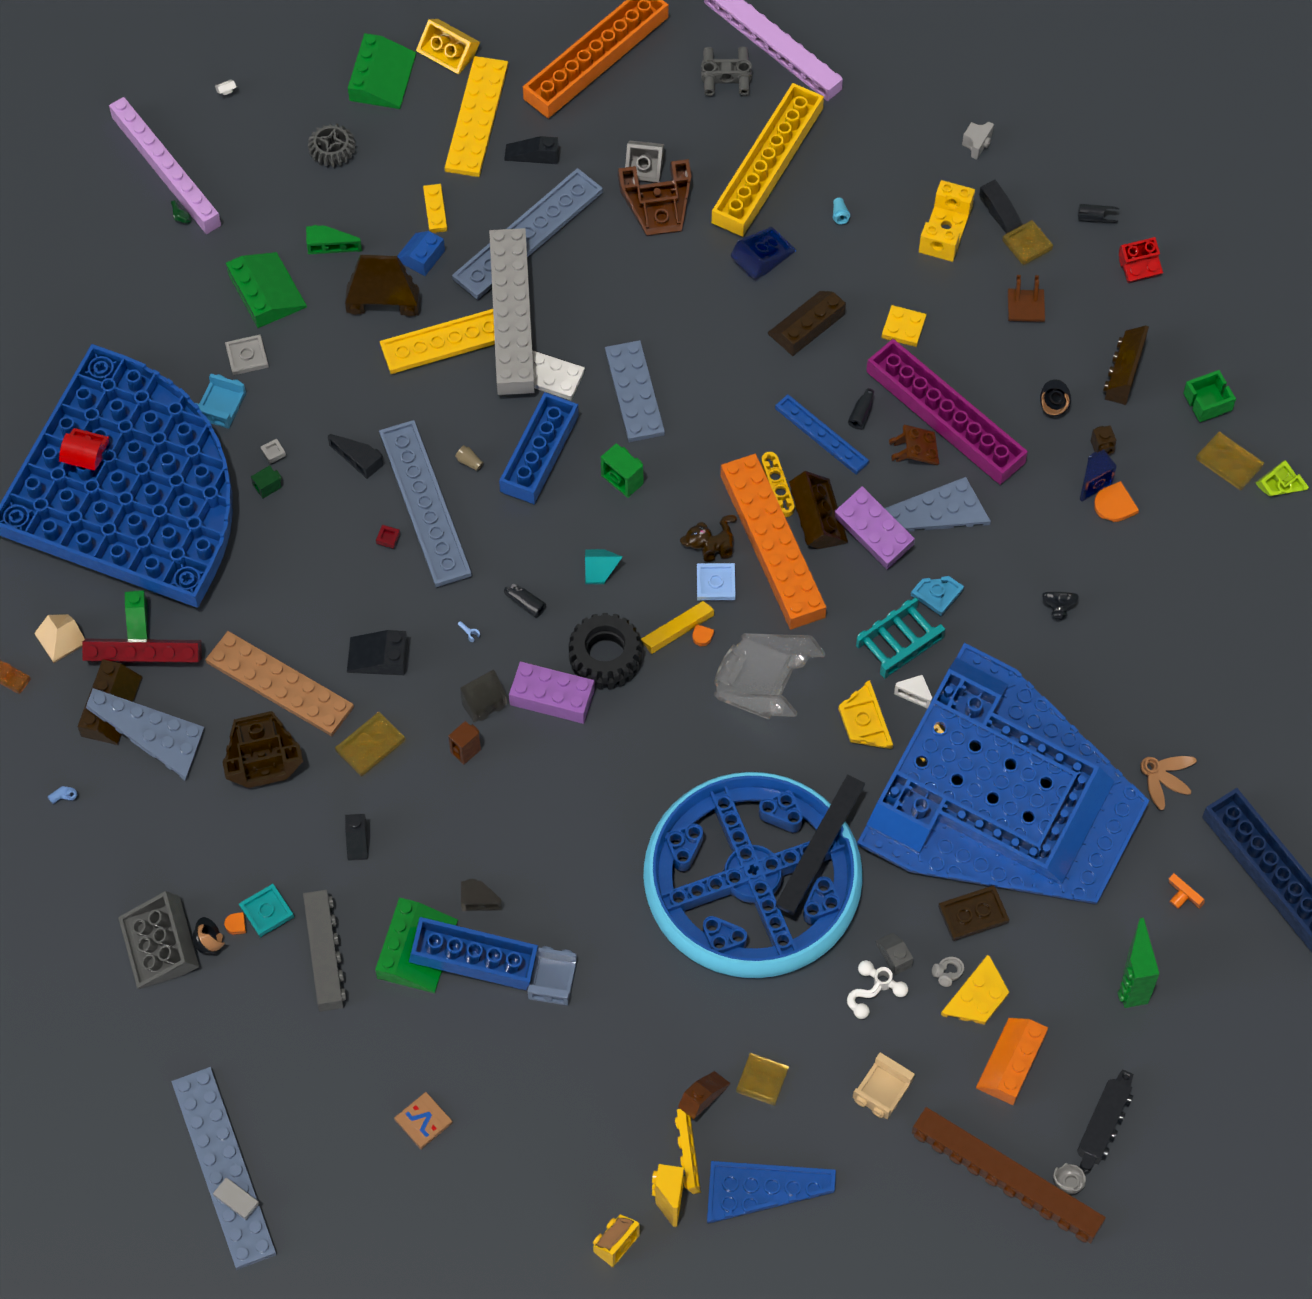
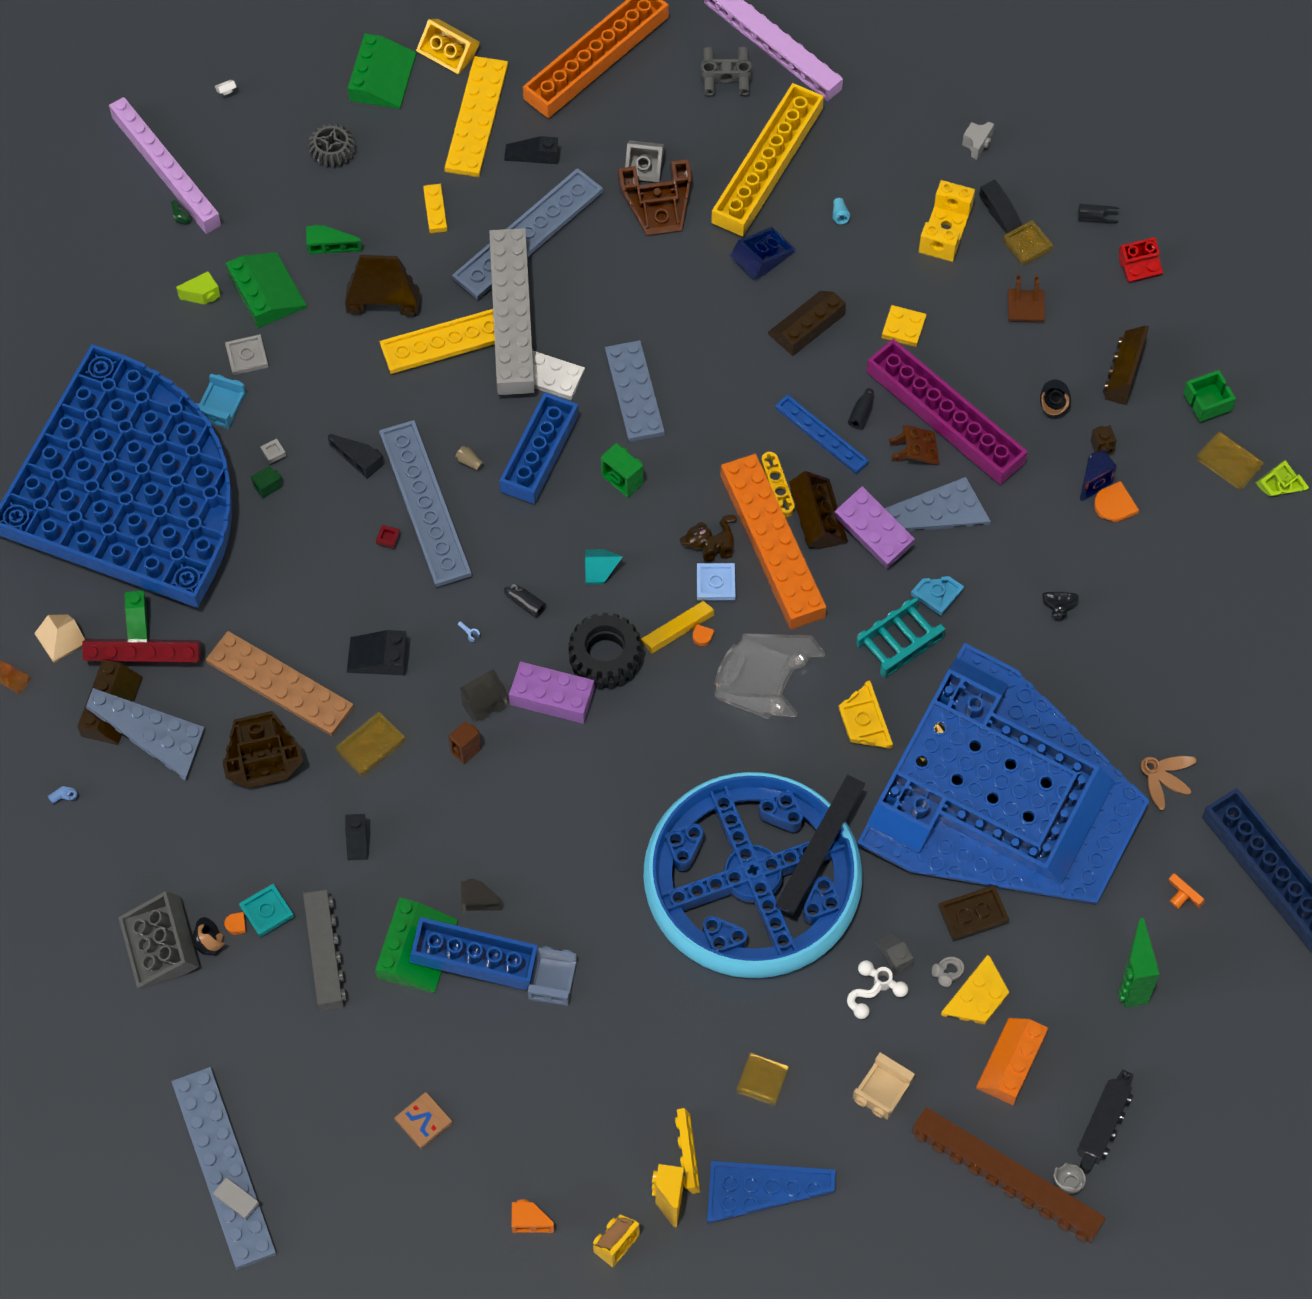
(83, 448): red brick -> none
(199, 289): none -> lime slope
(422, 252): blue slope -> none
(529, 1218): none -> orange slope
(702, 1094): reddish brown slope -> none
(914, 690): white slope -> none

